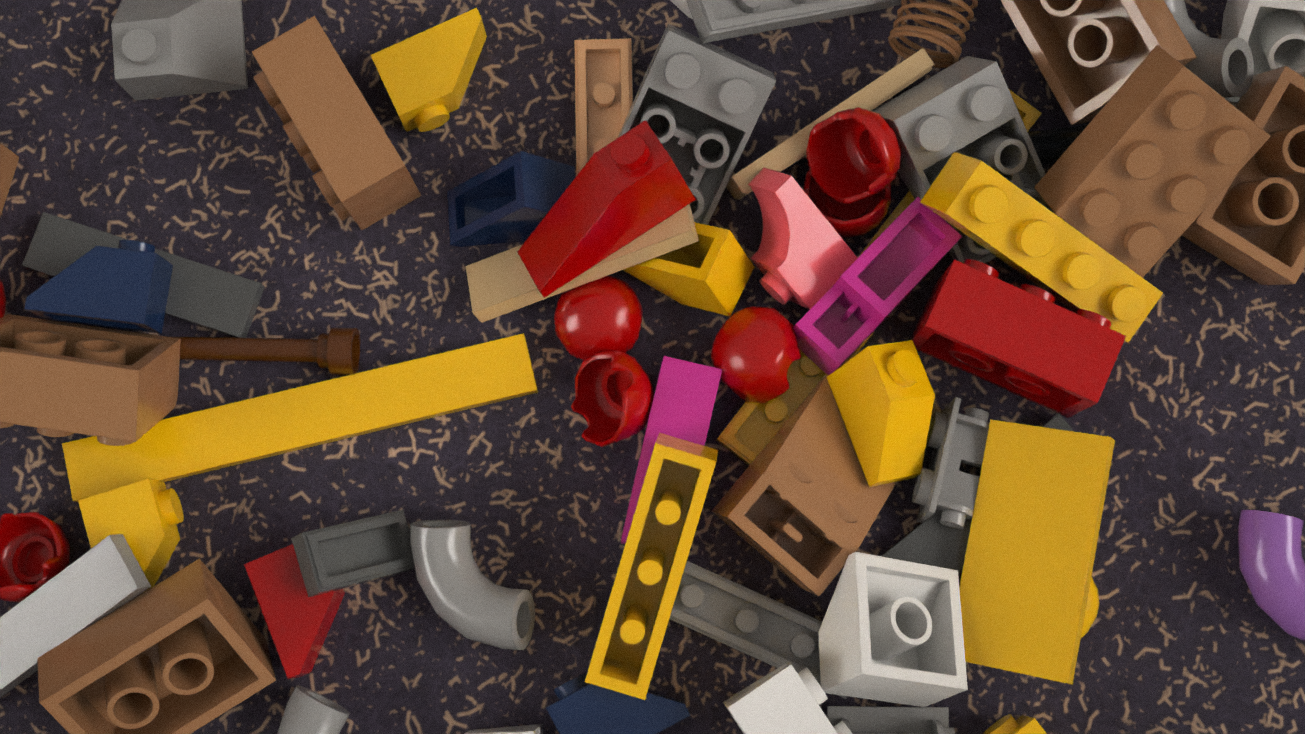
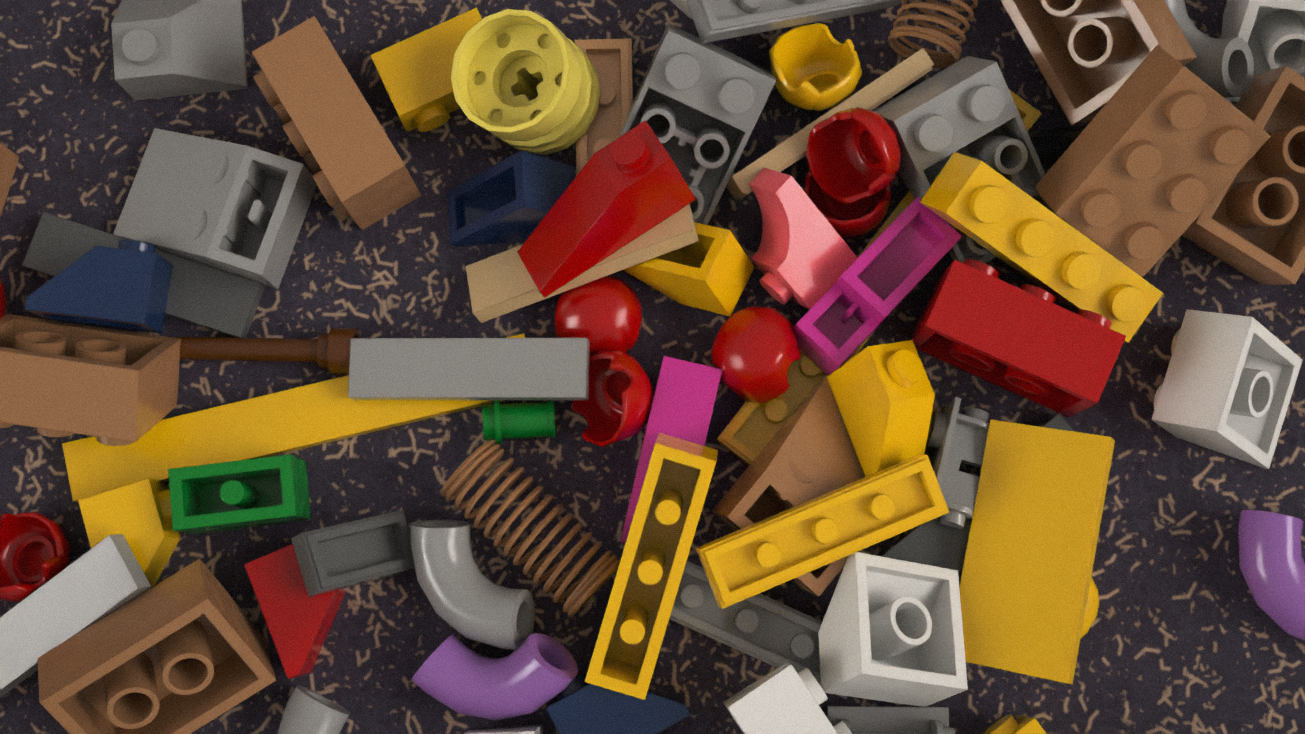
(218, 204): none -> light grey slope
(239, 494): none -> green brick
(469, 369): none -> light grey tile
(483, 460): none -> medium nougat piece
(497, 686): none -> medium lavender cylinder
(503, 66): none -> light yellow wheel
(518, 421): none -> green pin
(814, 67): none -> yellow hair
(822, 530): none -> yellow tile
(1227, 386): none -> white slope

